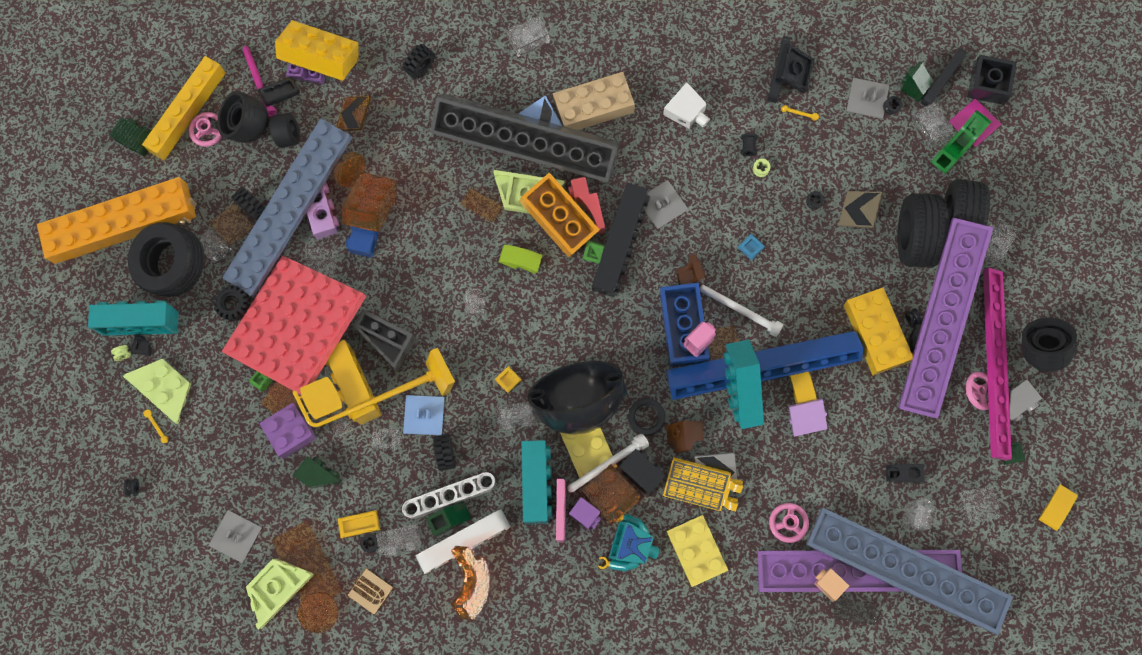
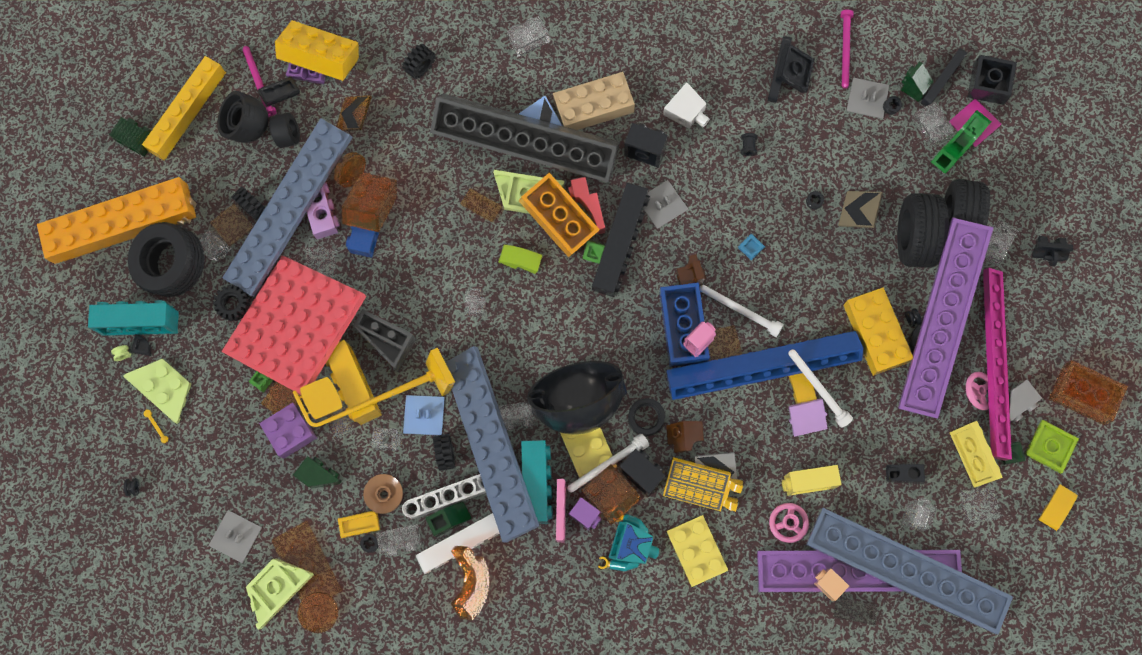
(202, 121): bright pink piece -> none
(370, 591): piece -> none
(373, 491): none -> medium nougat dish
(491, 446): none -> sand blue plate
(508, 379): yellow tile -> none
(645, 144): none -> black brick
(744, 384): teal brick -> none
(758, 172): yellowish green bush -> none
(811, 480): none -> light yellow window
(814, 116): yellow hinge -> none
(842, 417): none -> white piece
(846, 15): none -> dark pink bar
(976, 454): none -> light yellow plate
(1049, 344): black piece -> none
(1051, 446): none -> lime tile
(1052, 251): none -> black hips
(1088, 392): none -> clear orange brick

